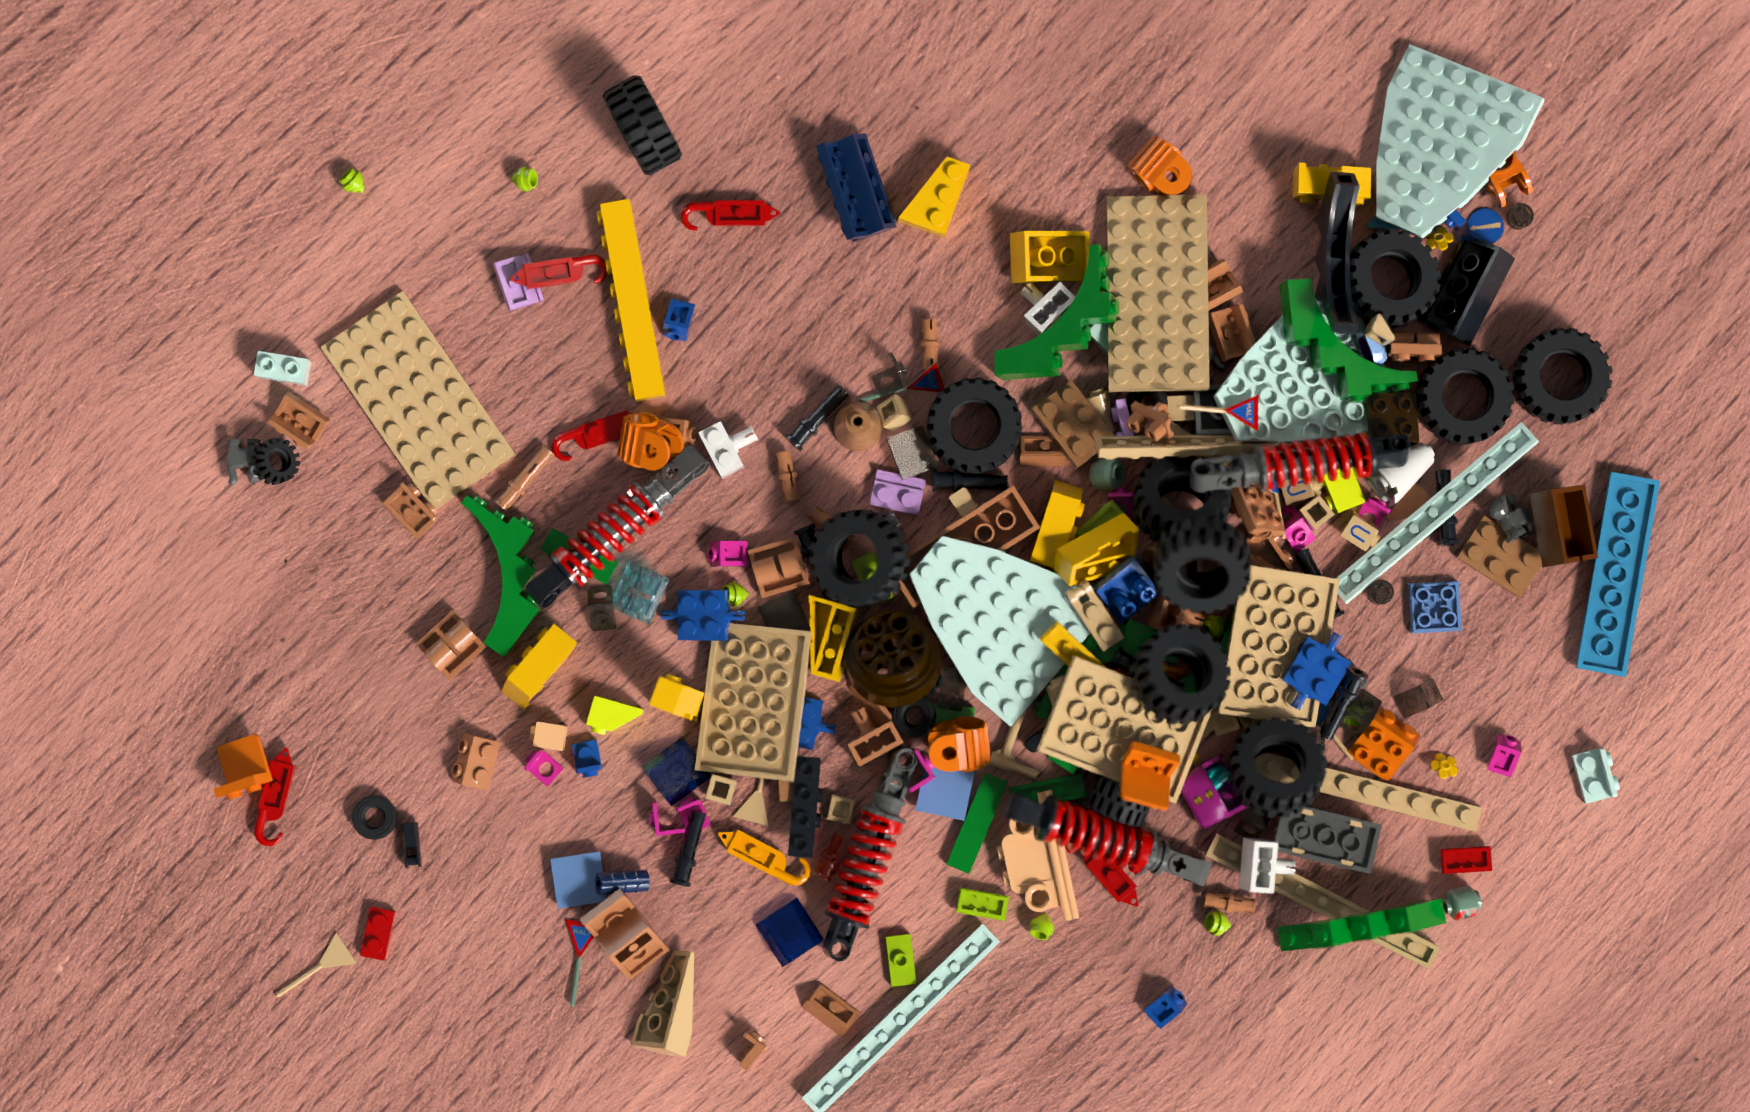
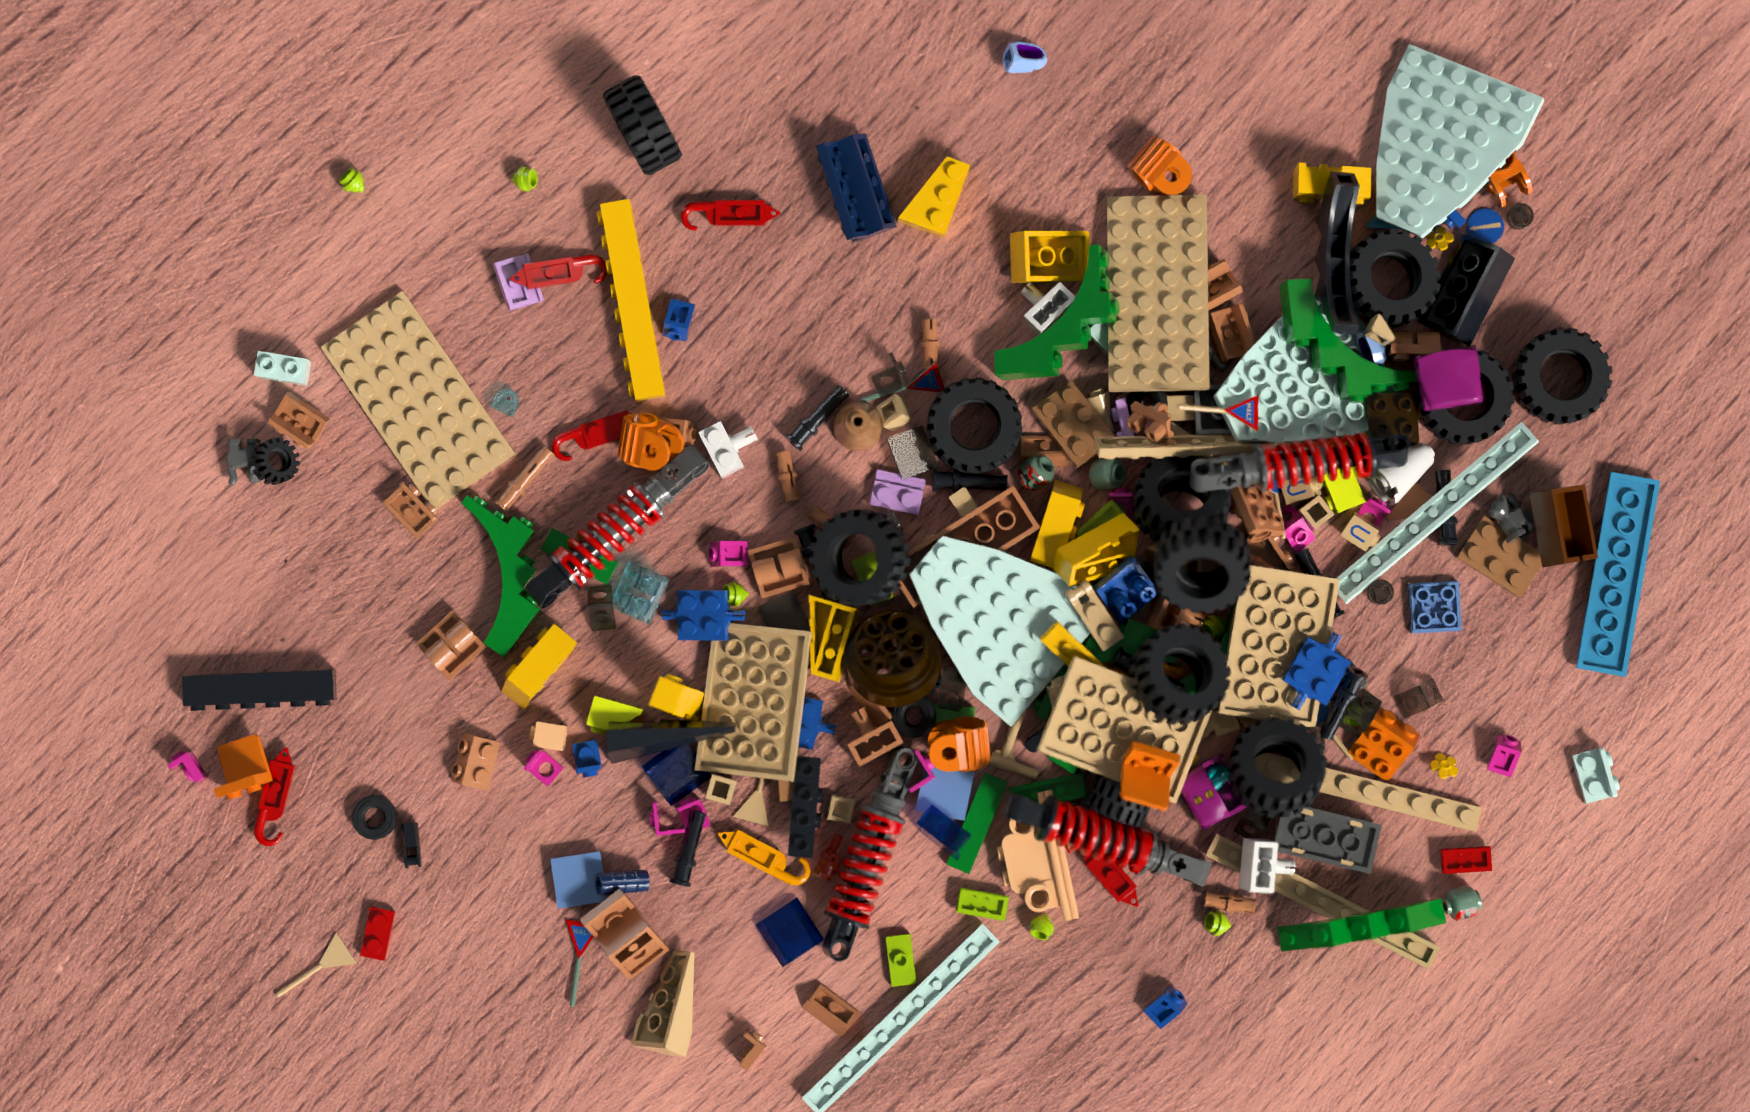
(192, 769): none -> dark pink bracket
(259, 688): none -> black brick
(506, 401): none -> clear light blue tile
(636, 739): none -> black wedge
(943, 831): none -> clear blue panel
(1023, 58): none -> light blue rock
(1035, 472): none -> sand green head
(1448, 379): none -> magenta piece

